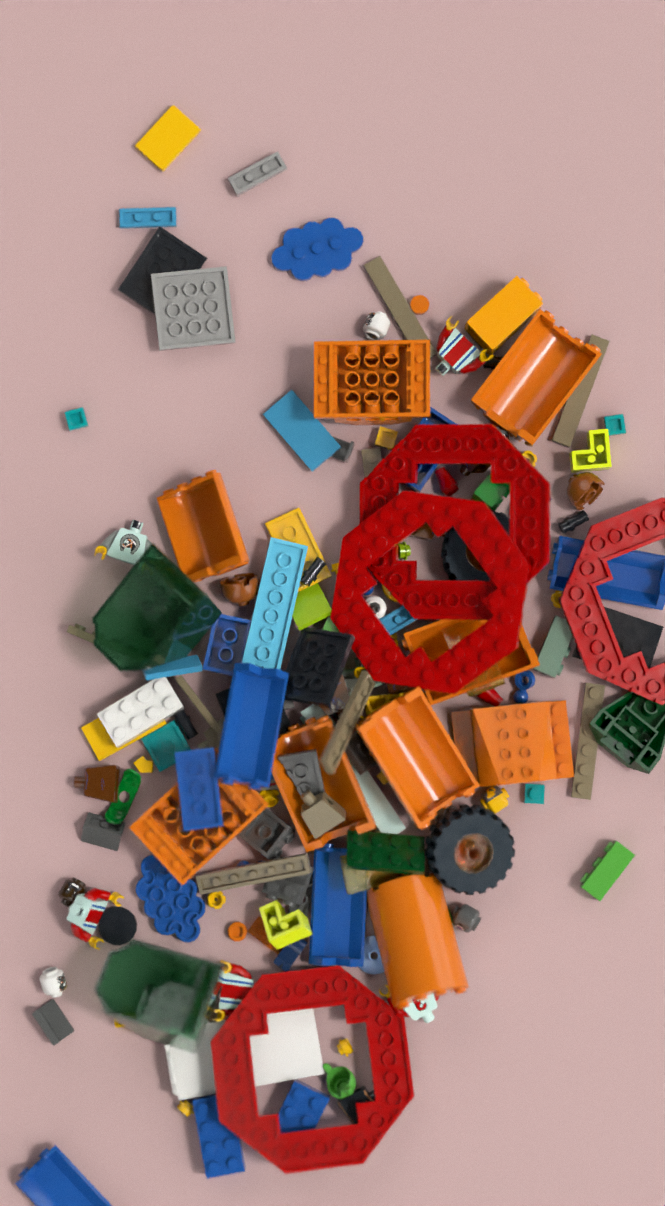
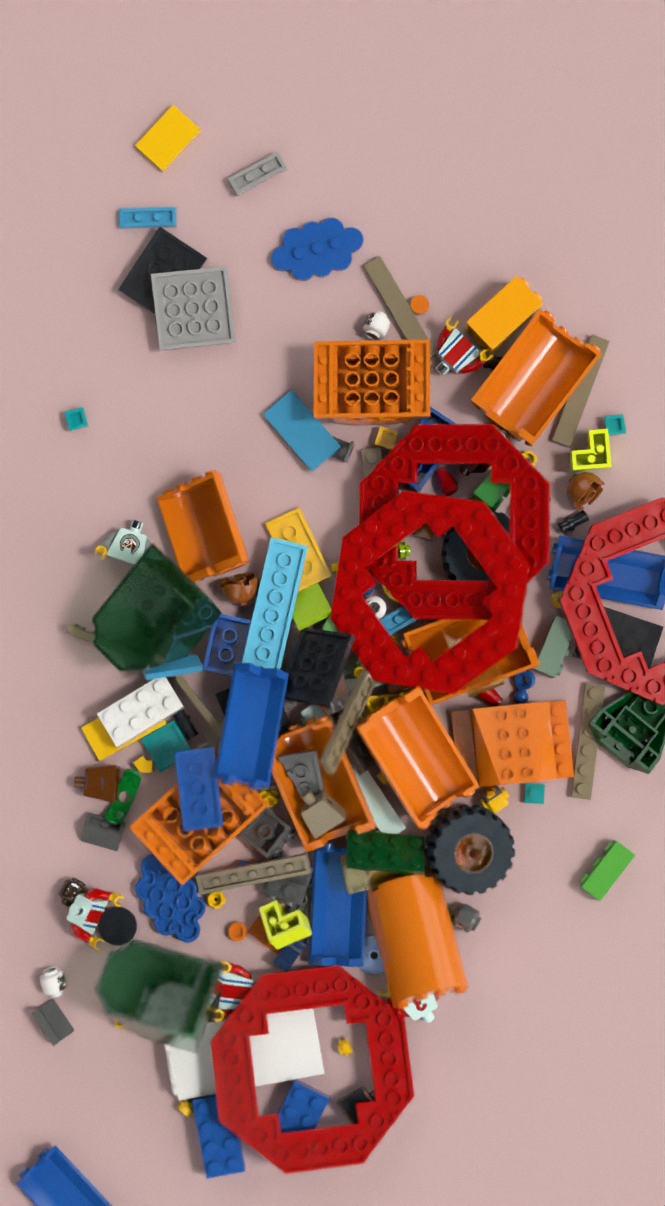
(311, 574): black pin -> none
(339, 1081): bright green hair -> none

